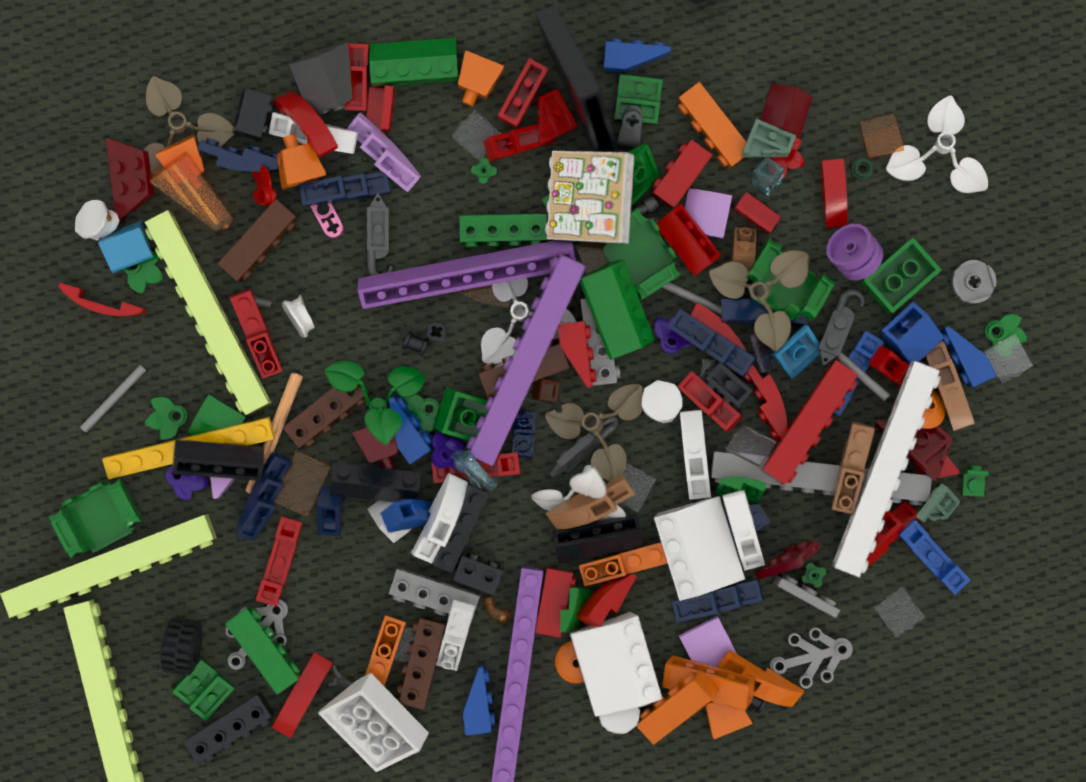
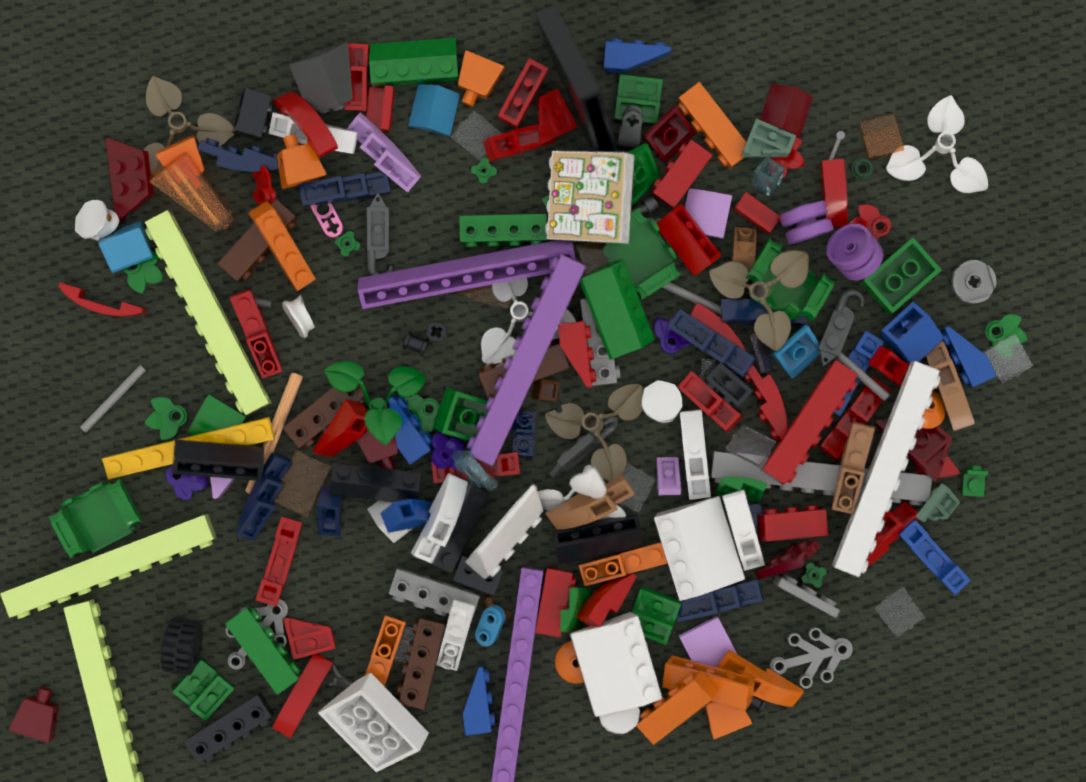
(37, 717): none -> dark red torso
(282, 245): none -> orange brick
(308, 638): none -> red wing
(343, 430): none -> red slope
(348, 237): none -> green plate
(434, 109): none -> dark azure slope
(490, 627): none -> dark azure plate
(506, 534): none -> white slope
(656, 614): none -> green slope
(668, 134): none -> dark red slope
(668, 476): none -> lavender slope
(792, 523): none -> red brick
(805, 219): none -> medium lavender wheel
(840, 135): none -> light grey hinge
(859, 412): none -> red slope
(869, 218): none -> red plate

